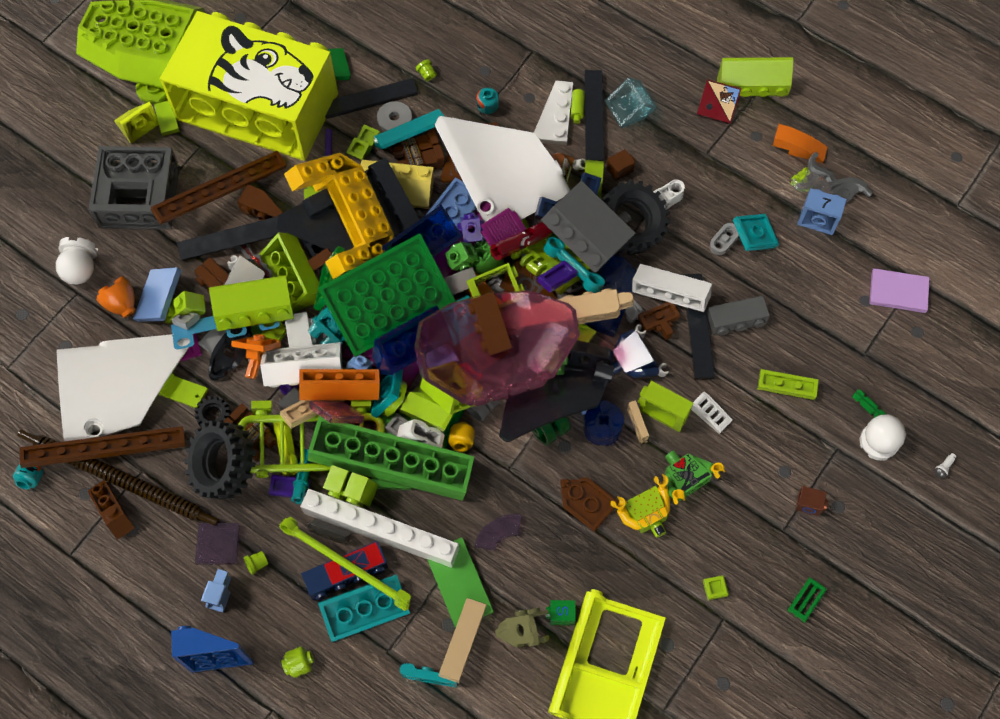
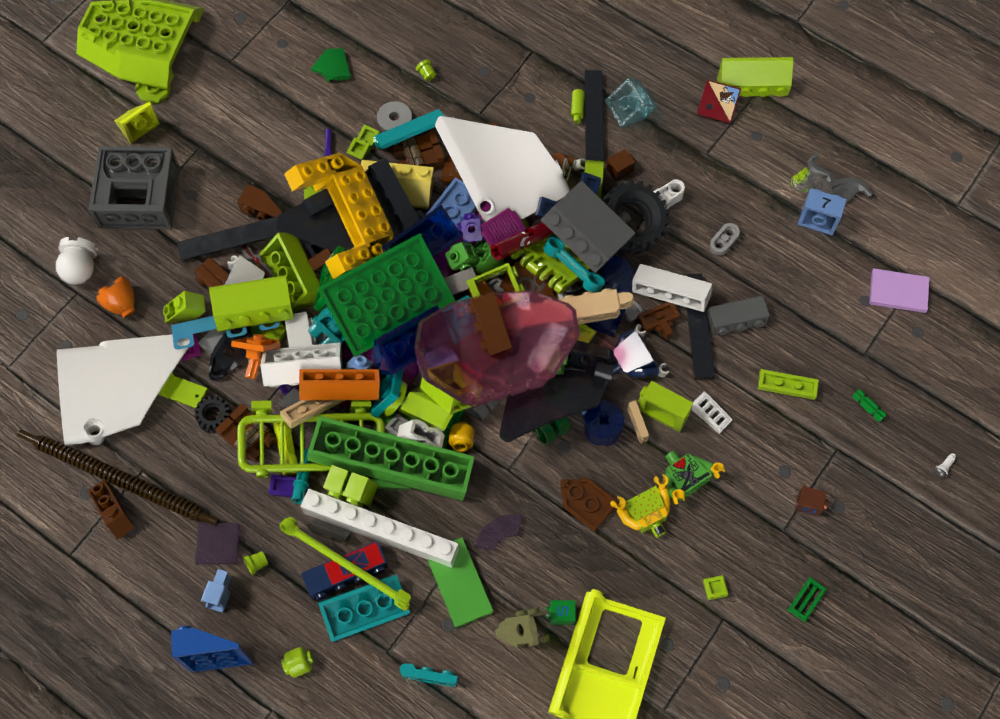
(27, 477): teal head -> none
(101, 447): reddish brown plate -> none
(157, 294): medium blue tile -> none
(166, 118): lime tile -> none
(186, 321): light grey tile -> none
(203, 456): black tyre -> none
(218, 187): reddish brown plate -> none
(250, 84): neon yellow brick -> none
(336, 412): tile -> none
(372, 98): black tile -> none
(462, 640): tan tile -> none
(487, 100): teal head -> none
(555, 117): white wing -> none
(557, 276): dark purple tile -> none
(755, 232): teal tile -> none
(799, 143): orange slope -> none
(883, 437): white tile -> none

